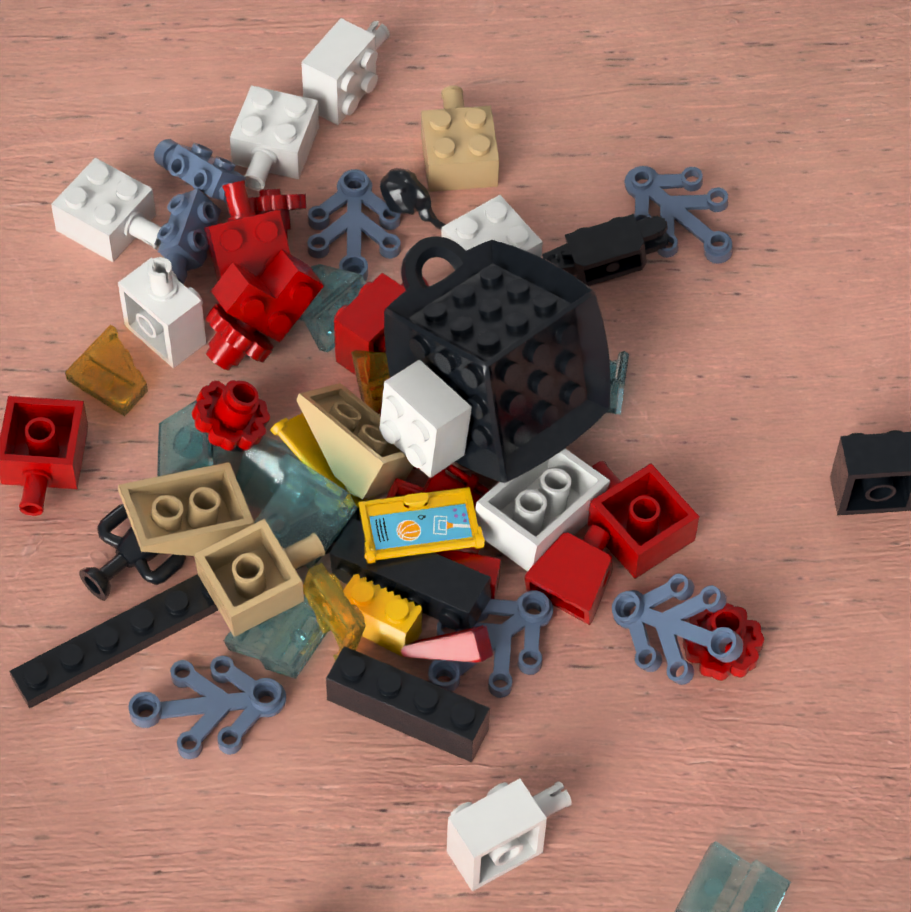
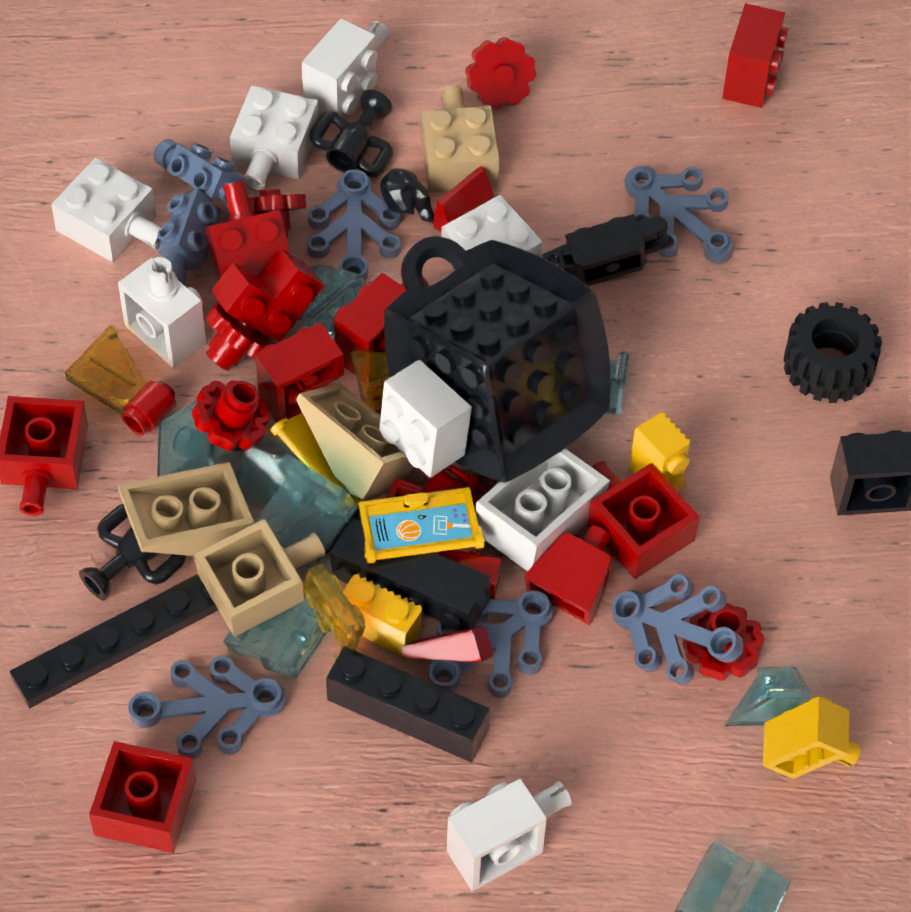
(143, 796): none -> red brick
(149, 407): none -> red brick
(296, 366): none -> red brick
(354, 138): none -> black piece
(463, 198): none -> red slope
(500, 72): none -> red plant
(664, 447): none -> yellow brick
(755, 56): none -> red brick
(769, 696): none -> clear light blue slope
(809, 738): none -> yellow brick
(836, 329): none -> black tyre

